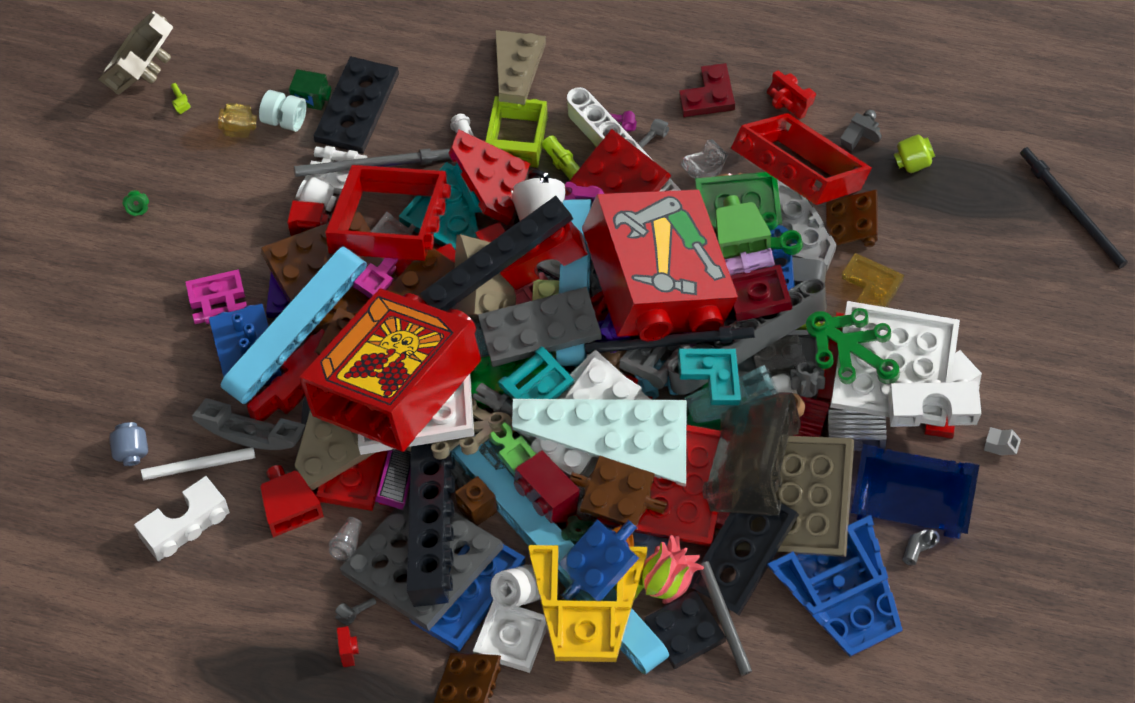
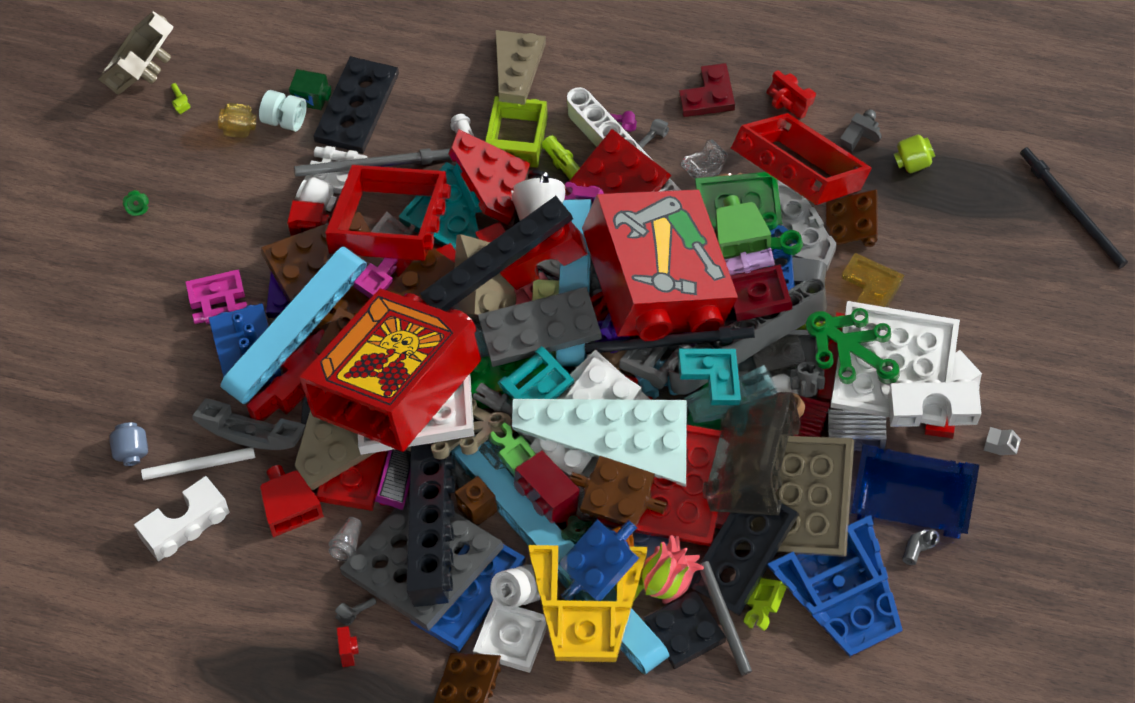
(764, 599): none -> lime plate

